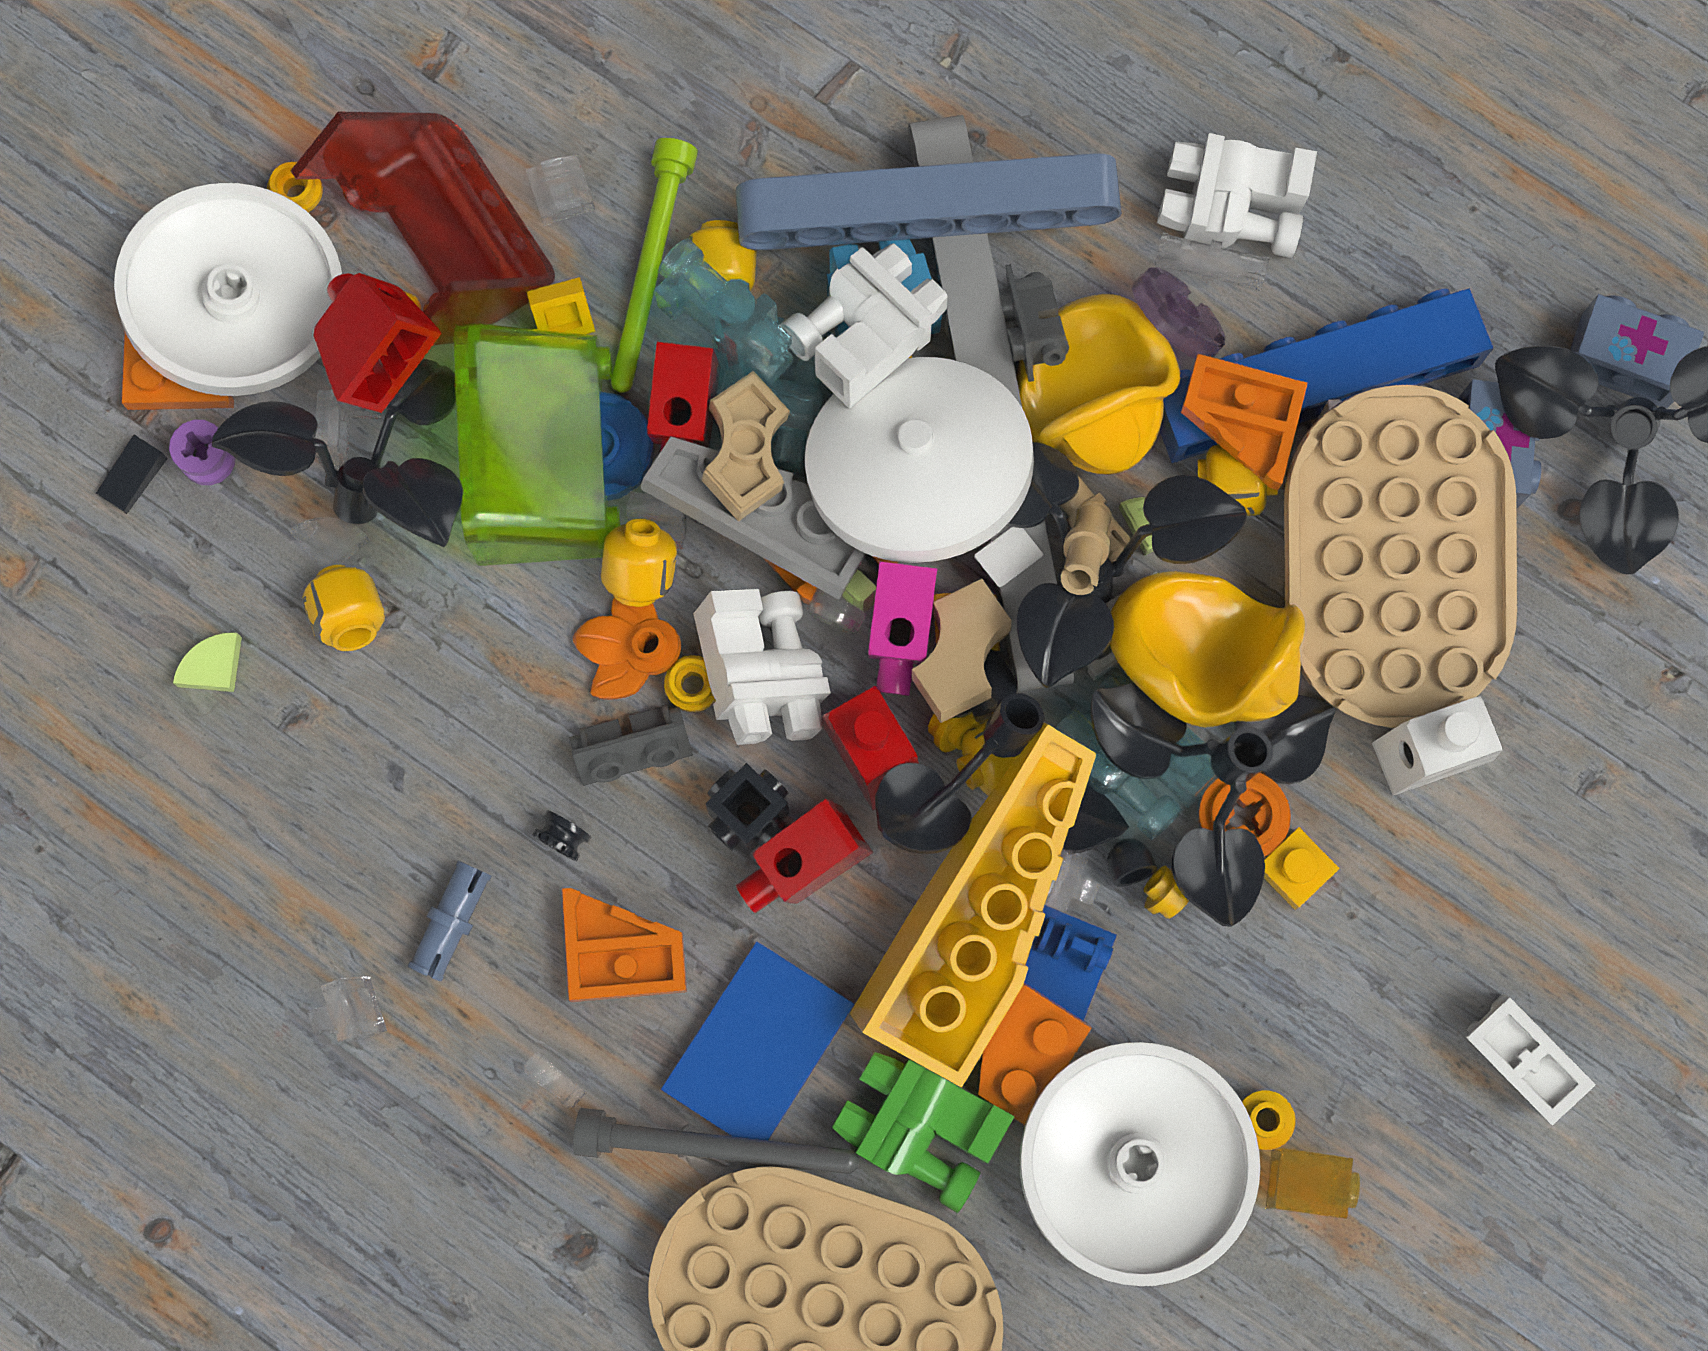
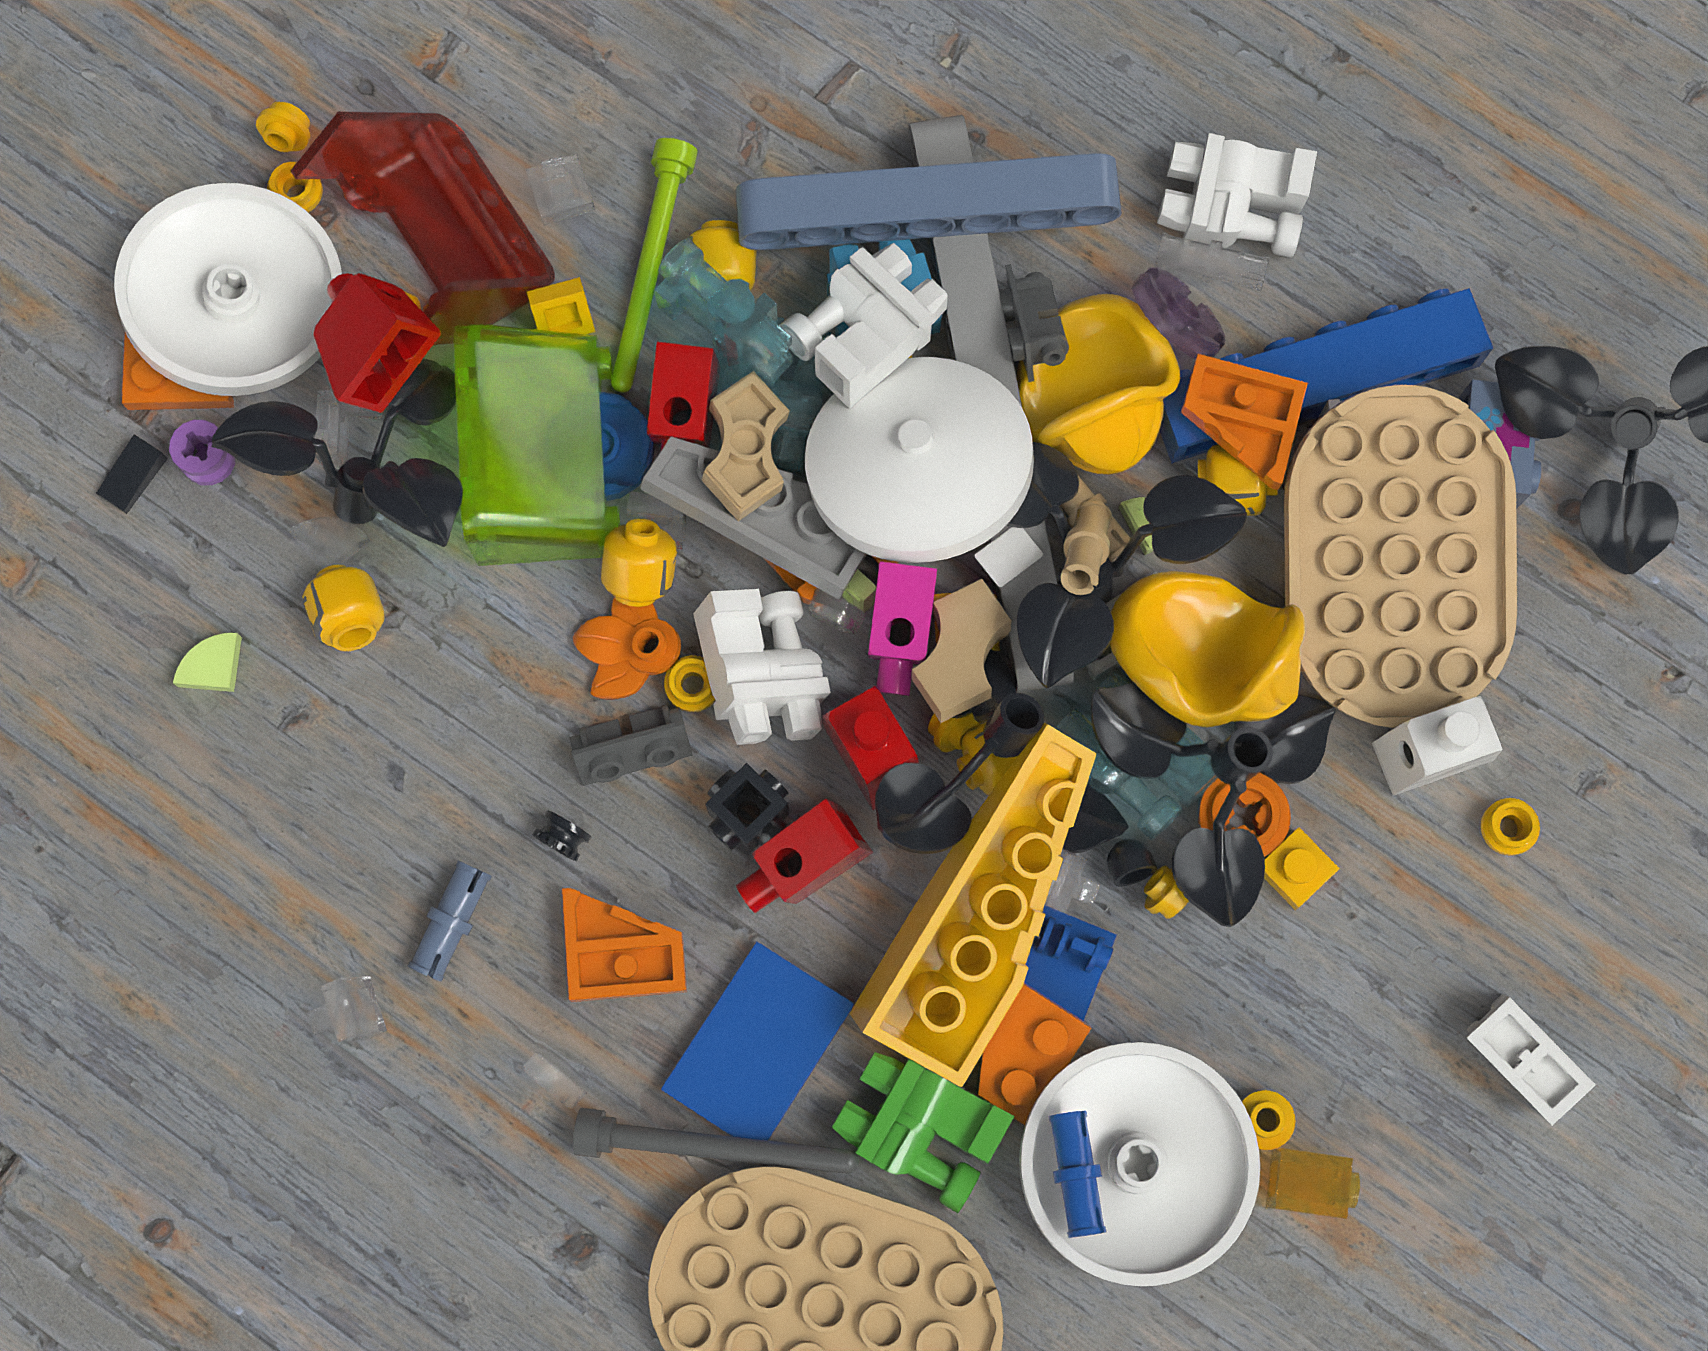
(284, 127): none -> yellow plate
(1077, 1174): none -> blue pin
(1525, 819): none -> yellow plate
(1633, 347): sand blue brick -> none

